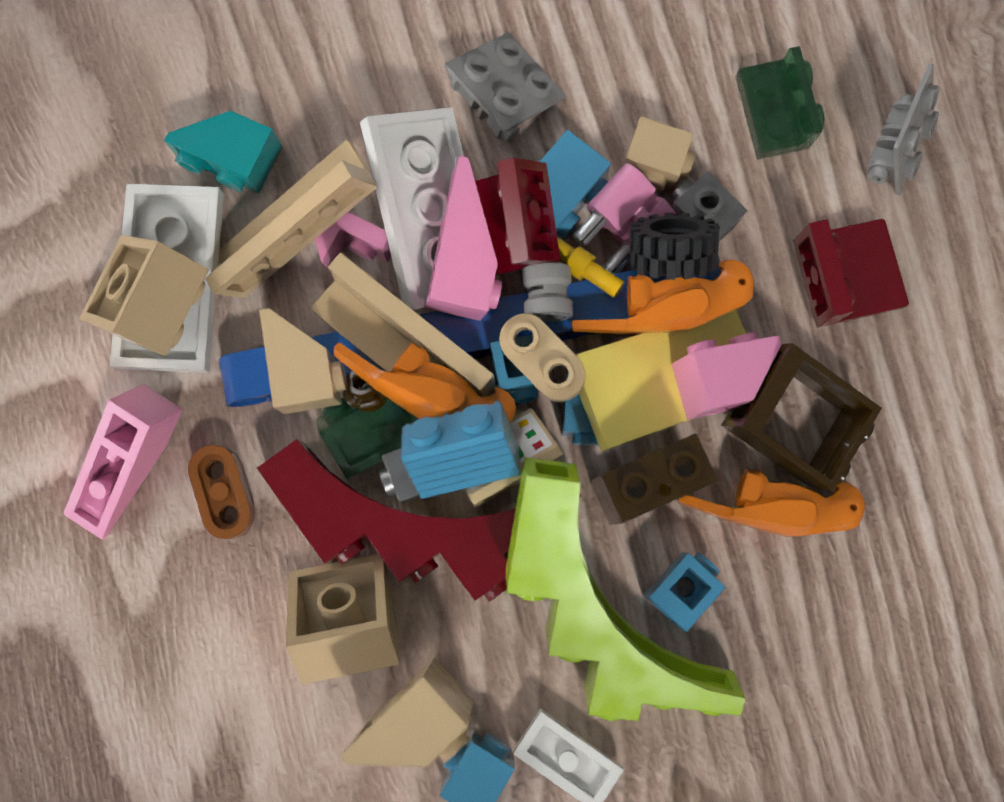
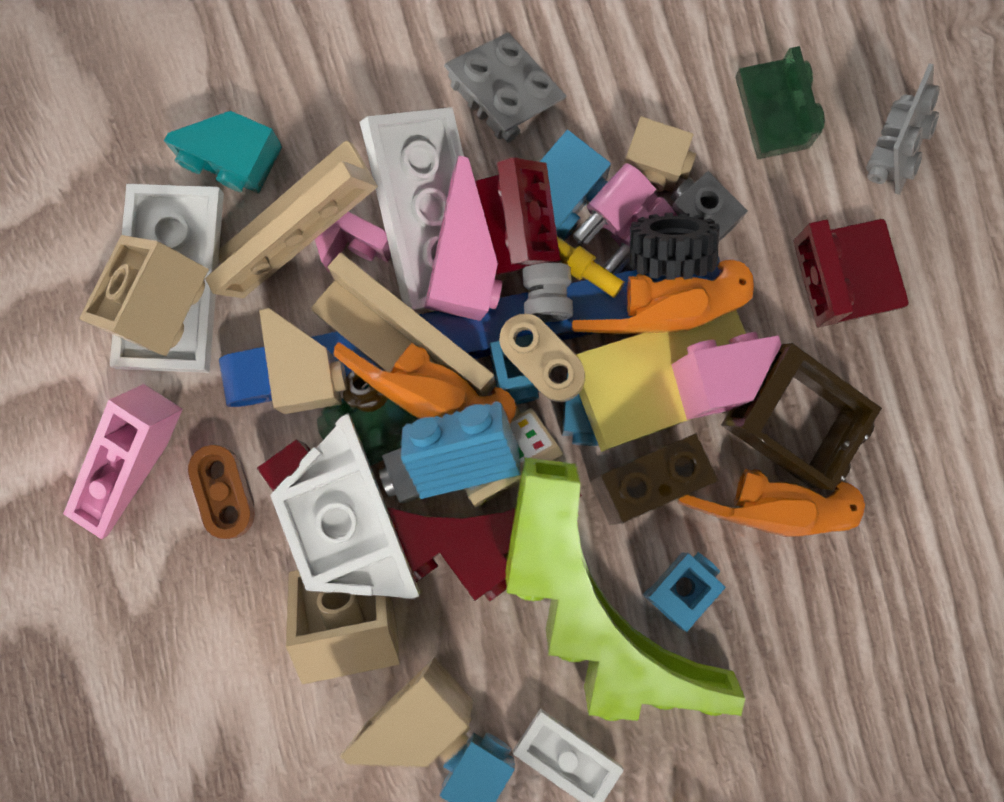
(341, 522): none -> white wing

